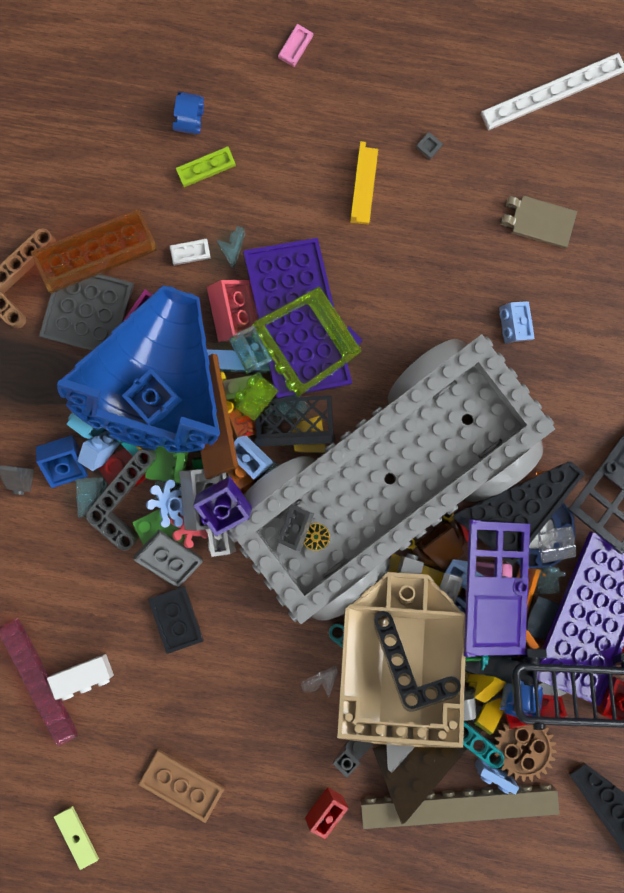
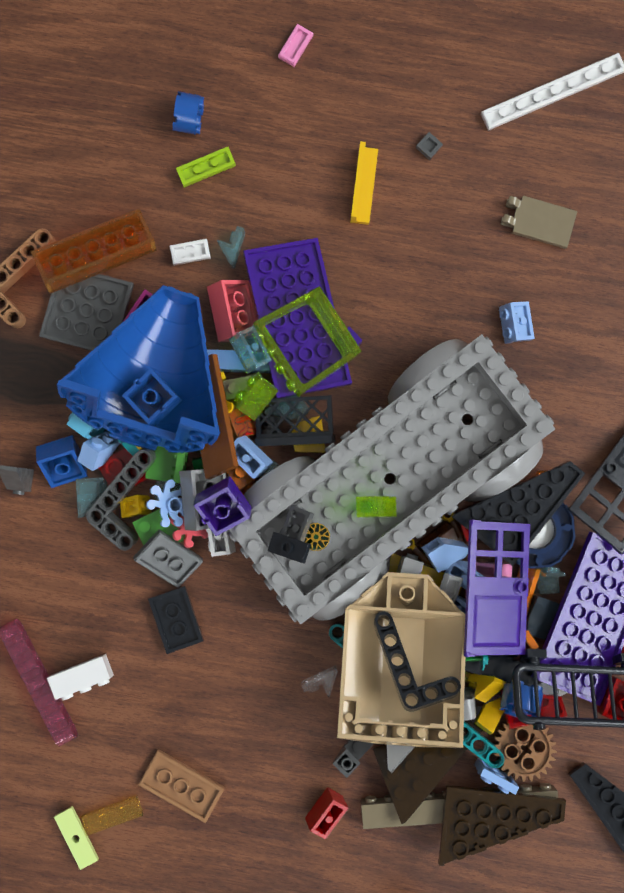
(112, 815): none -> clear yellow tile
(134, 506): none -> yellow bracket
(289, 547): none -> black plate
(376, 506): none -> clear neon green slope
(444, 552): none -> light blue slope
(485, 818): none -> dark brown wing
(548, 538): clear piece -> none

